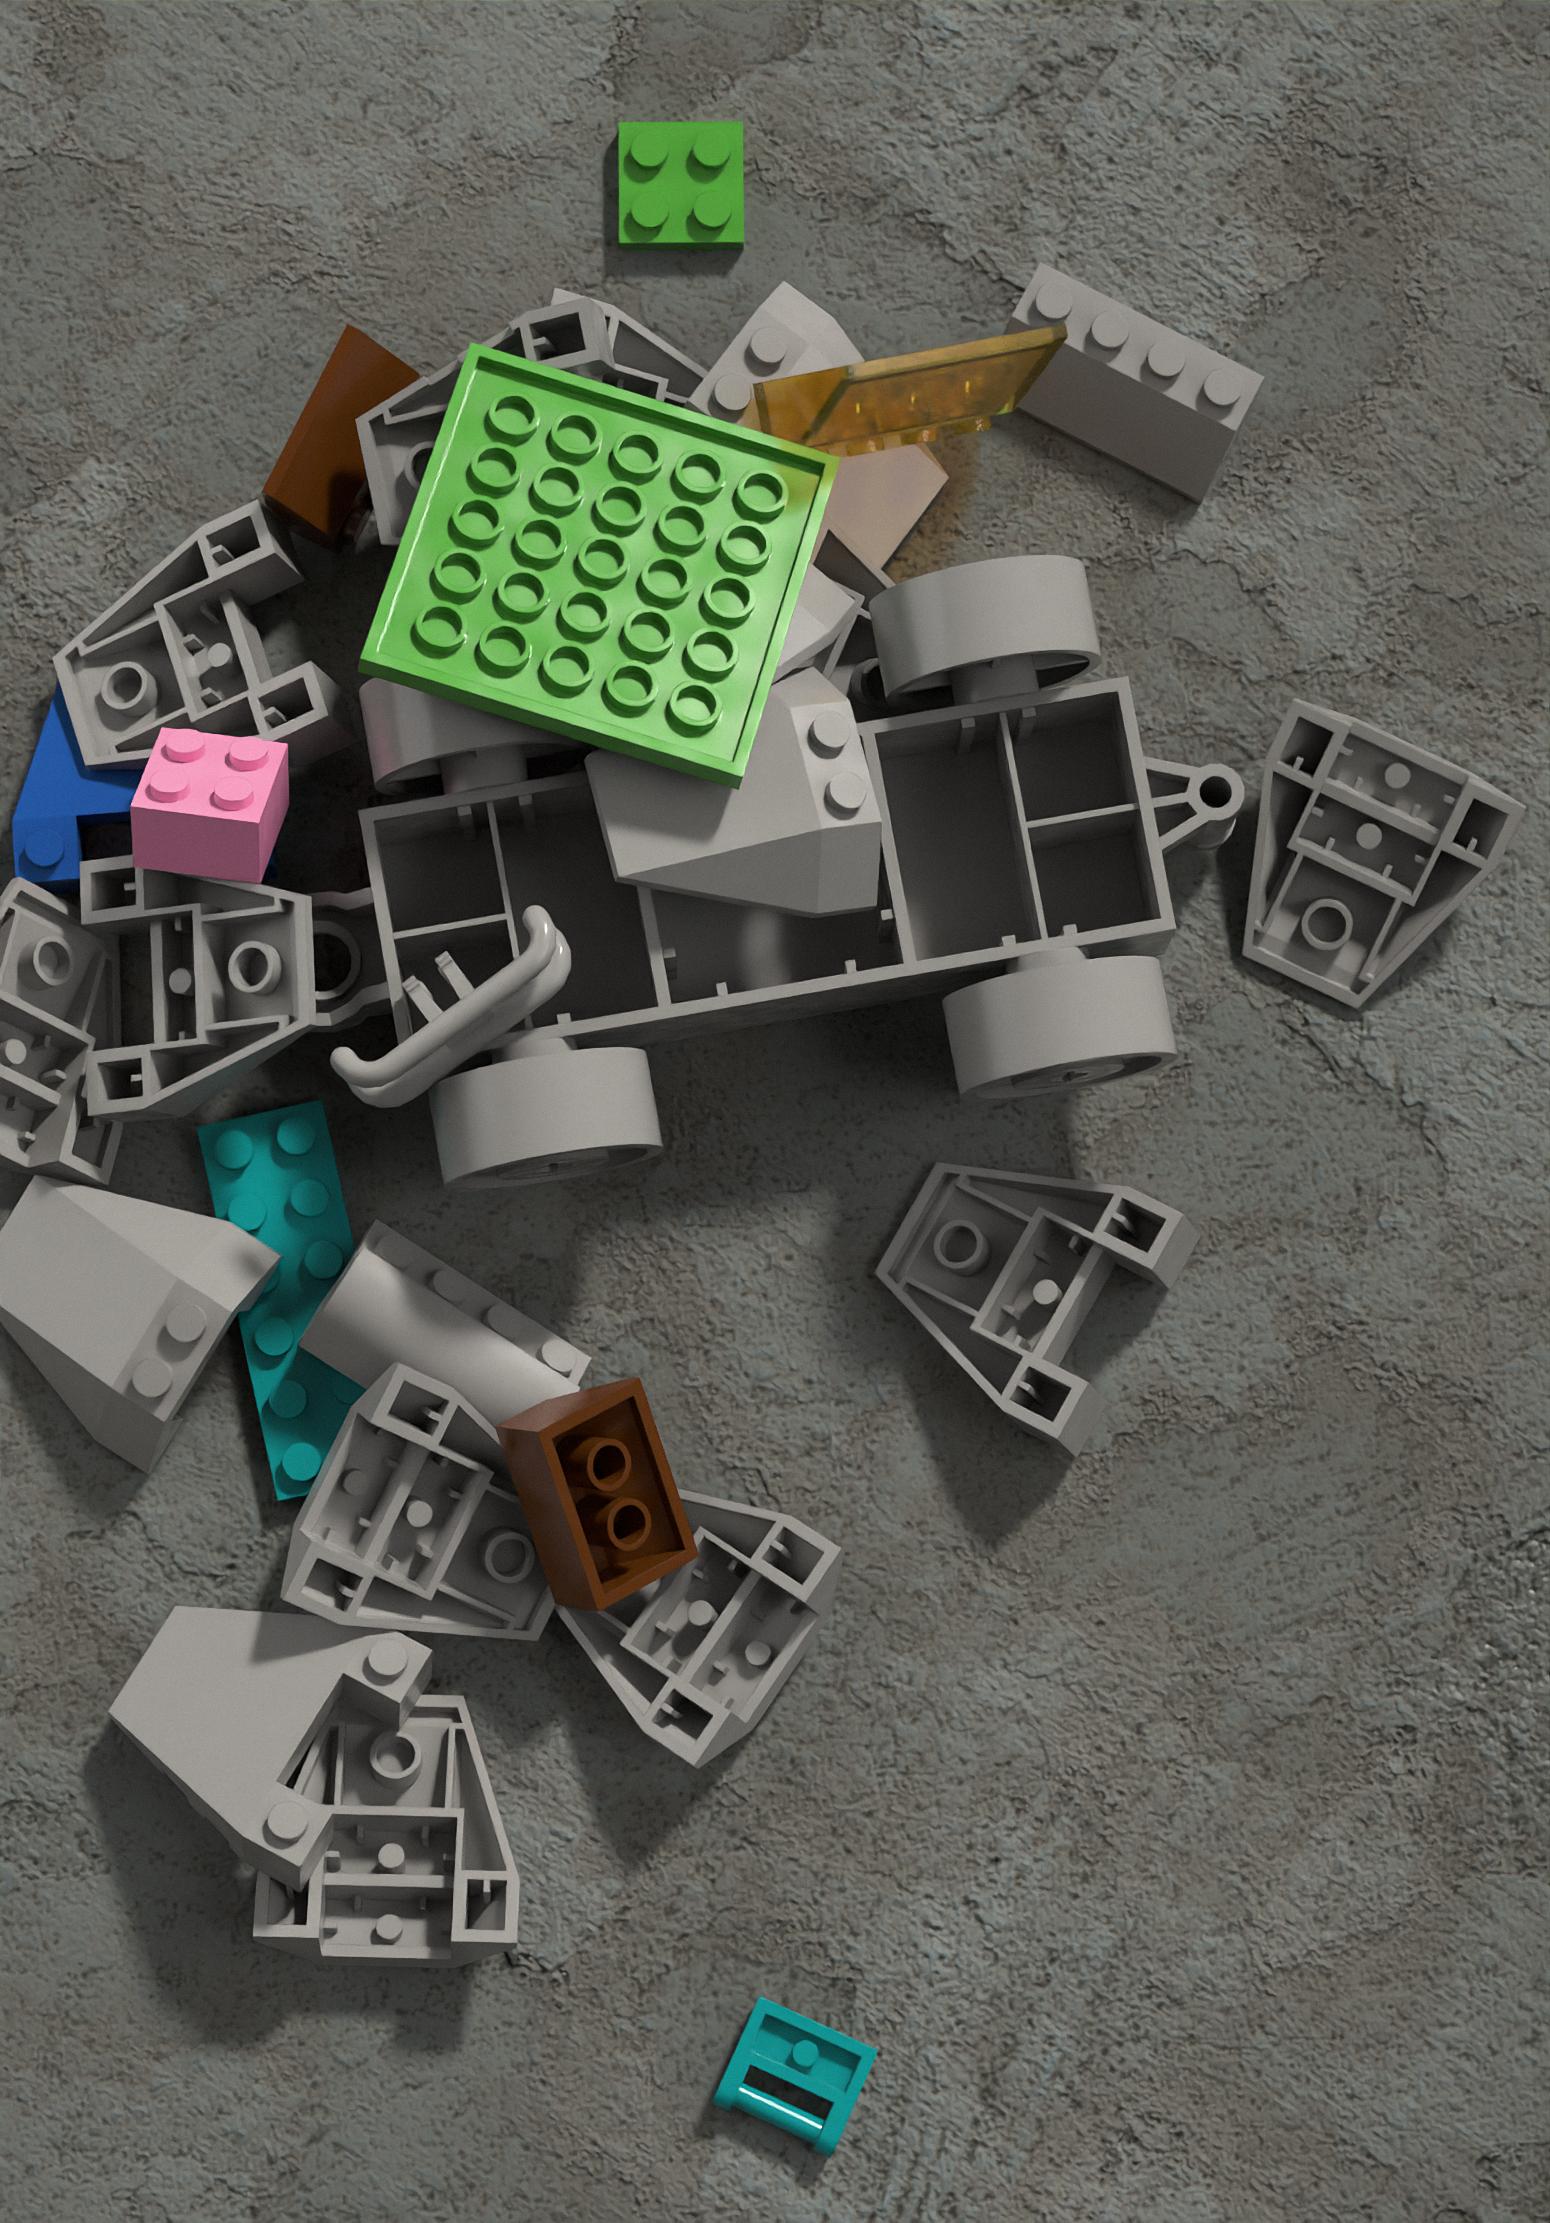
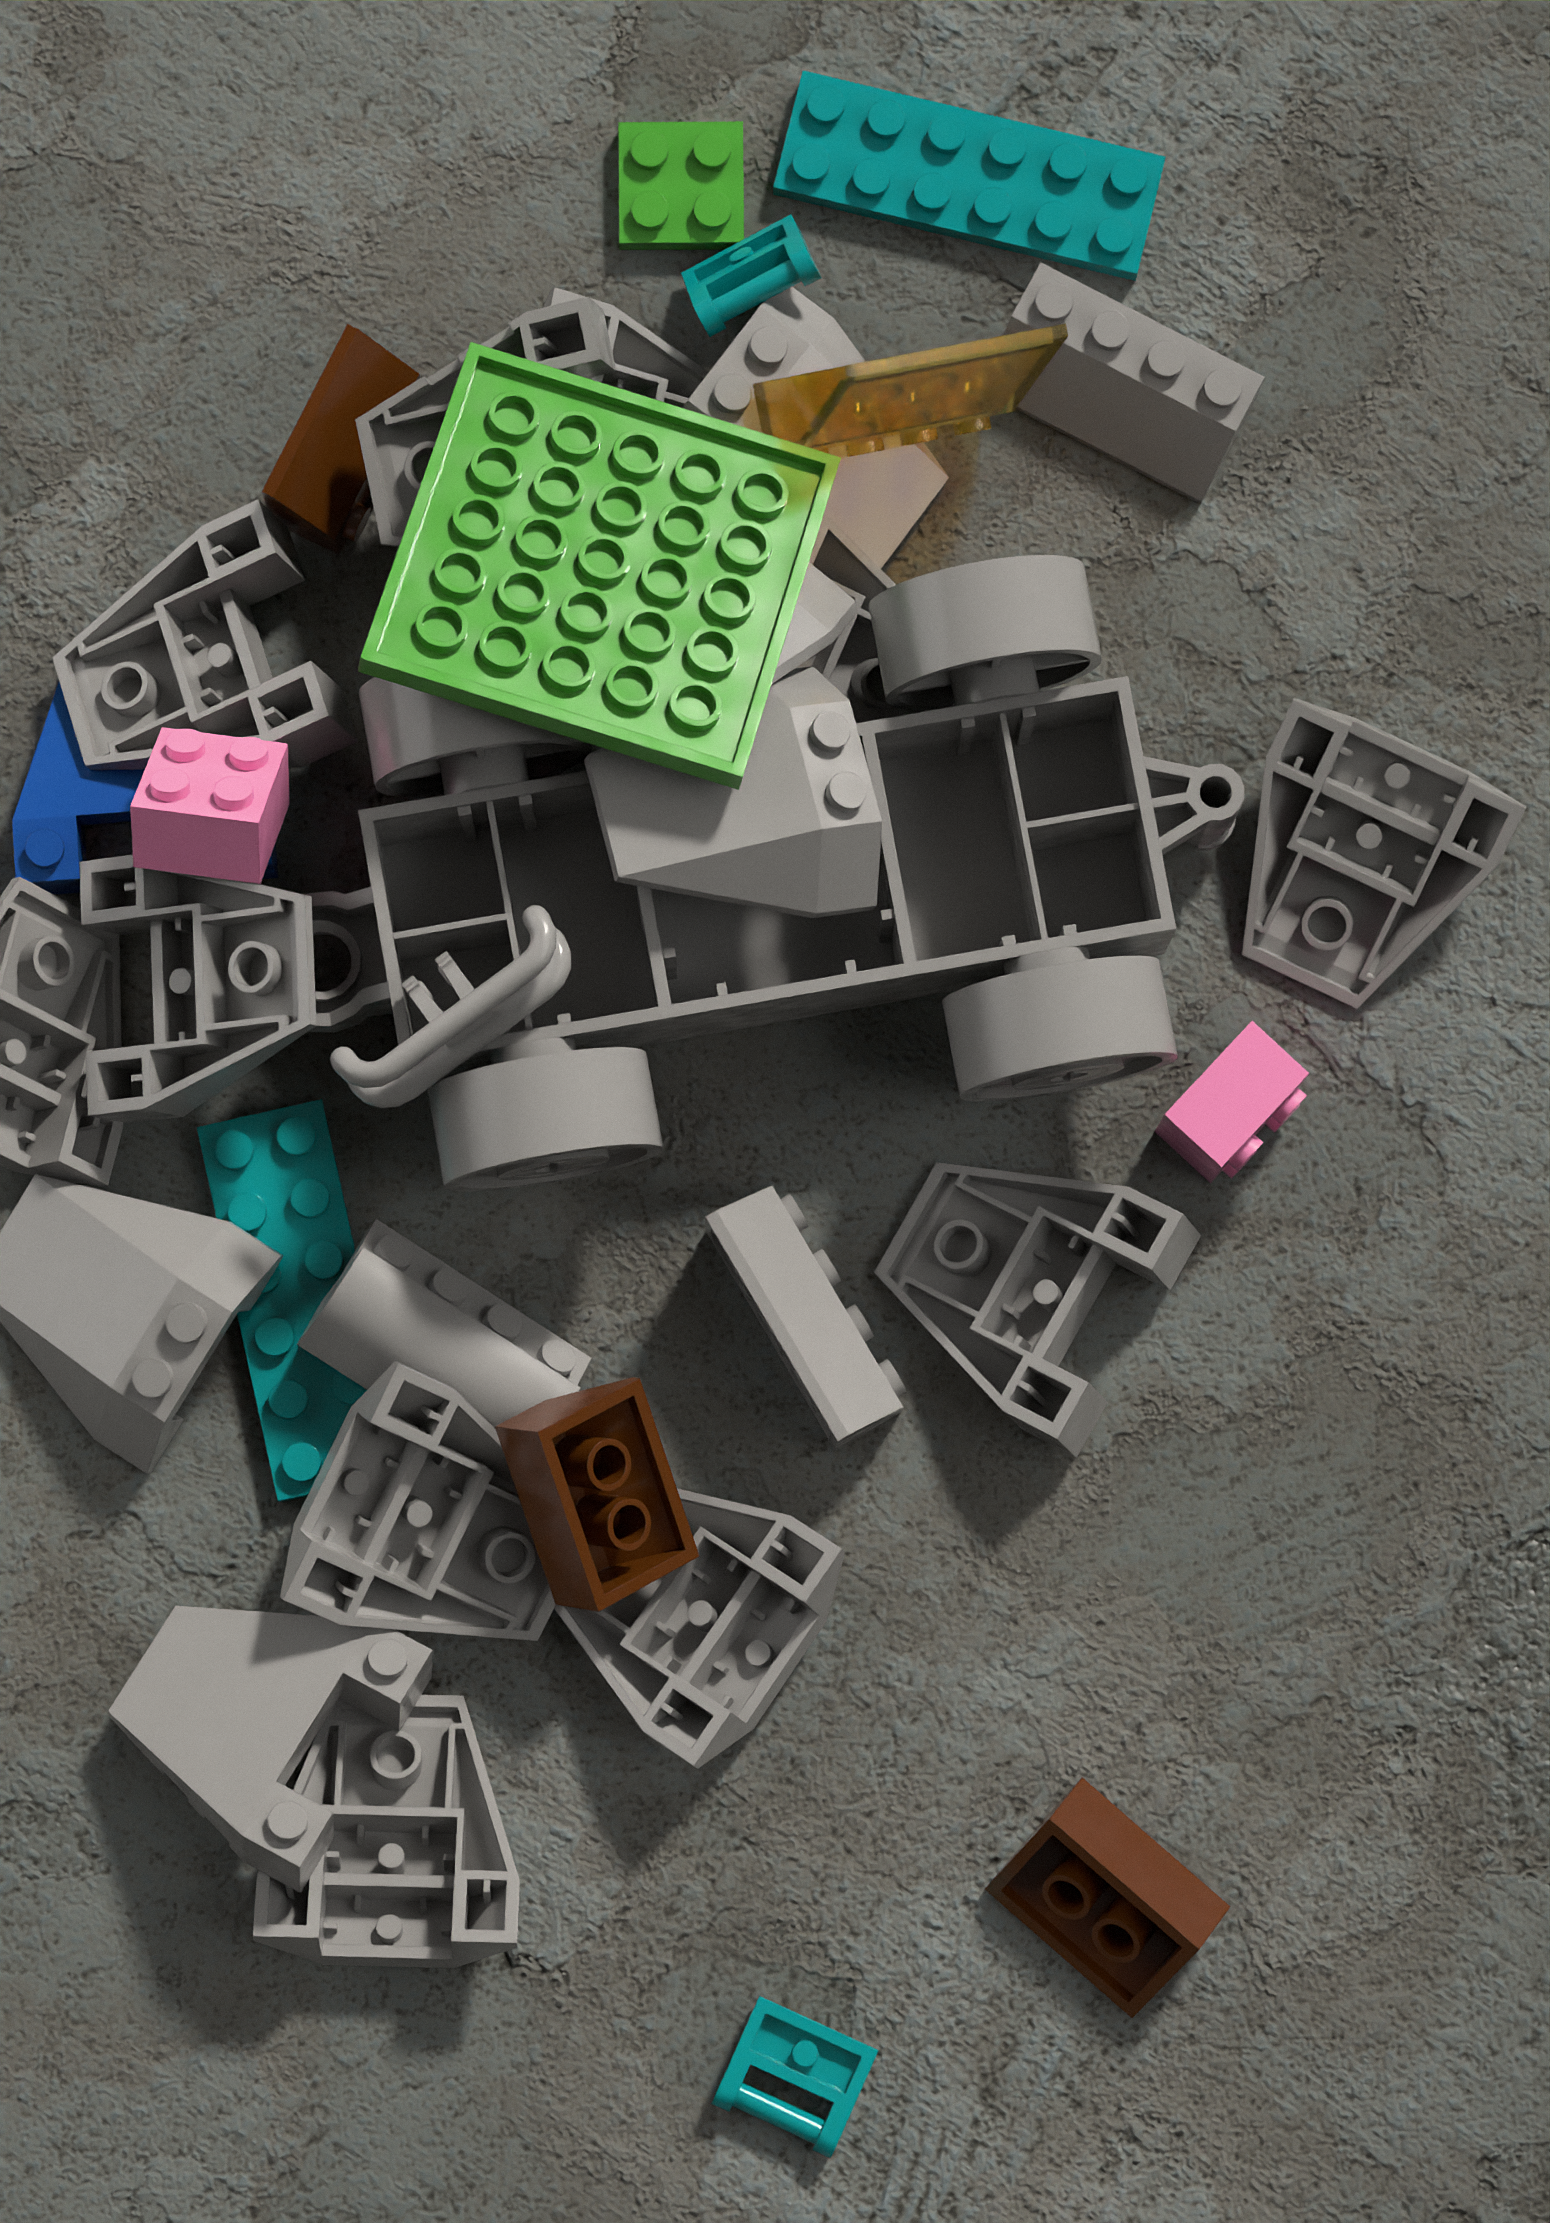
(749, 273): none -> teal plate
(804, 1316): none -> light grey slope
(969, 175): none -> teal plate
(1108, 1898): none -> reddish brown slope
(1231, 1102): none -> bright pink brick

